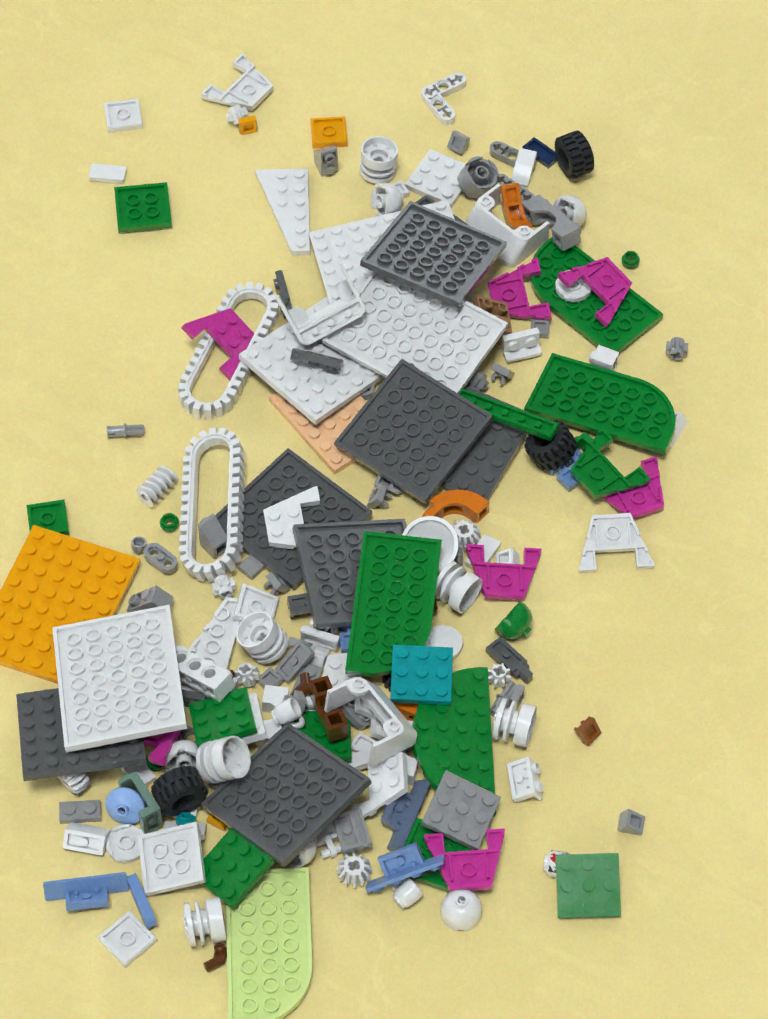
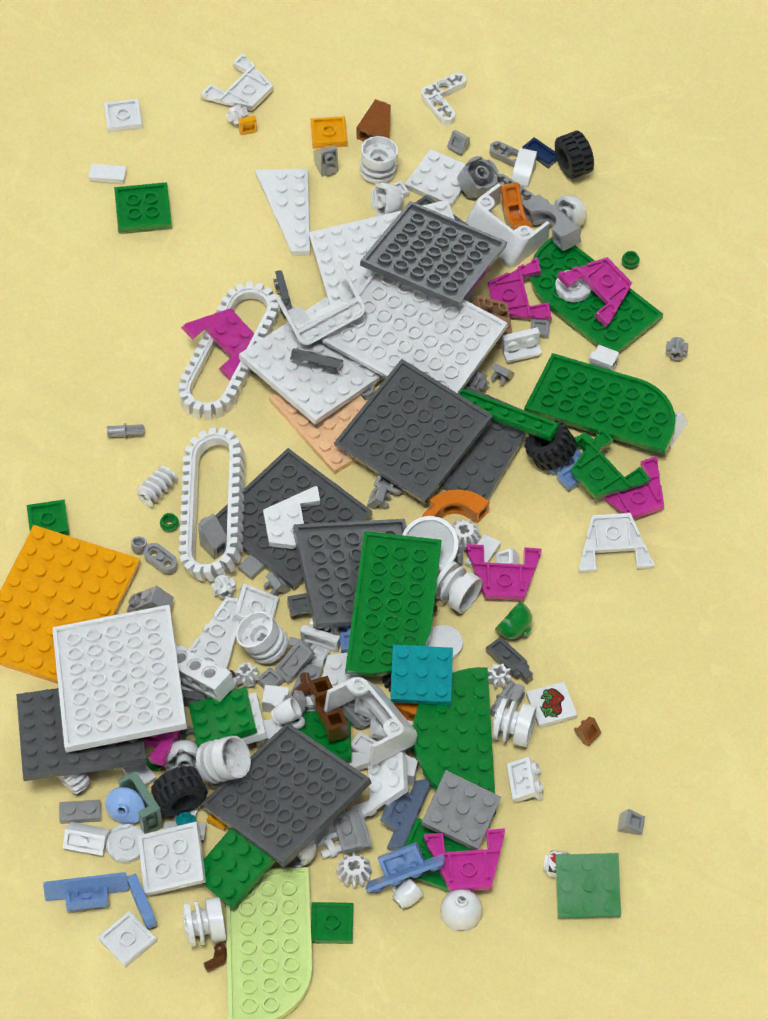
(332, 923): none -> green tile
(375, 121): none -> dark orange slope
(552, 704): none -> white tile

